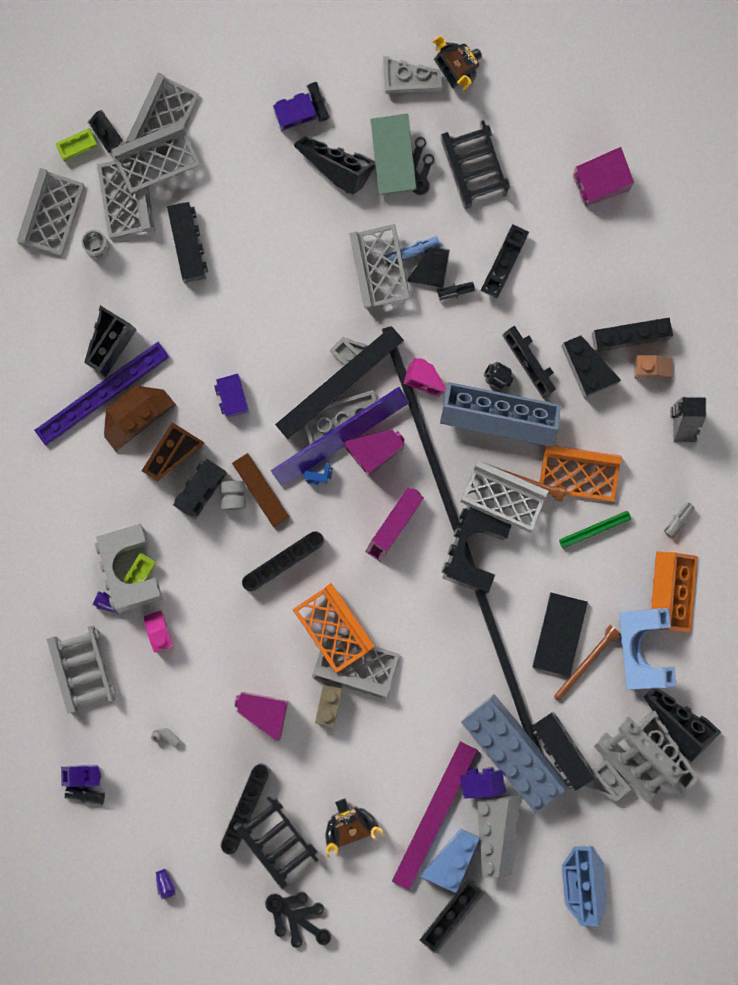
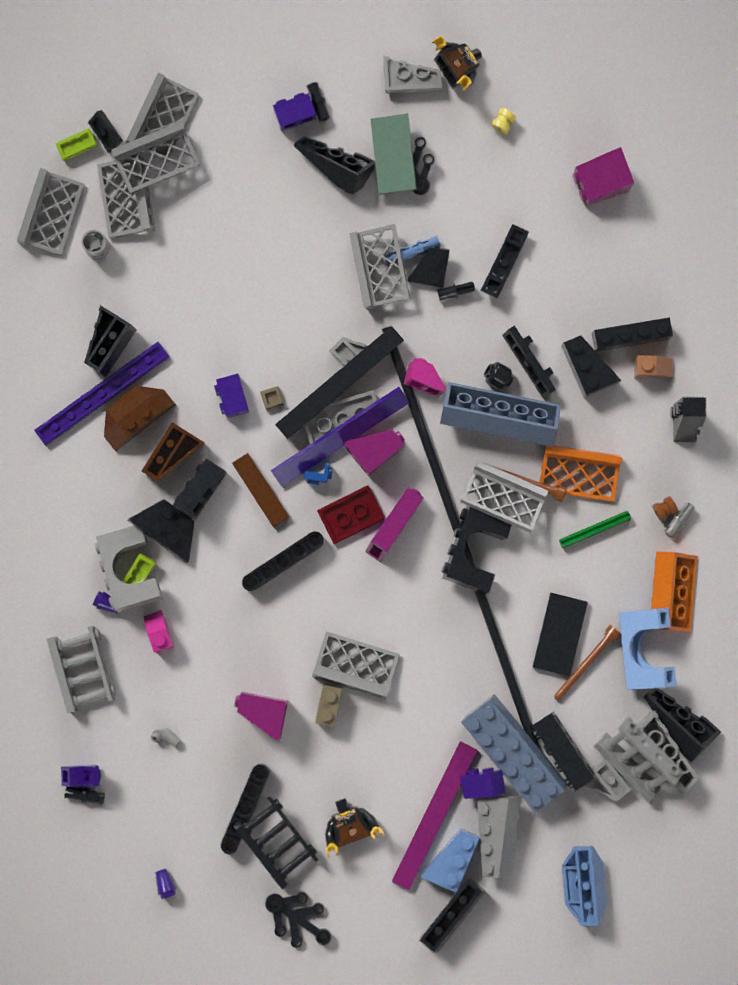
(167, 527): none -> black wing
(186, 242): black brick -> none
(232, 495): light grey wheel -> none
(272, 398): none -> dark tan tile
(348, 619): orange fence -> none
(351, 514): none -> dark red tile
(462, 178): black fence -> none
(503, 121): none -> light yellow wheel
(663, 509): none -> dark orange wheel

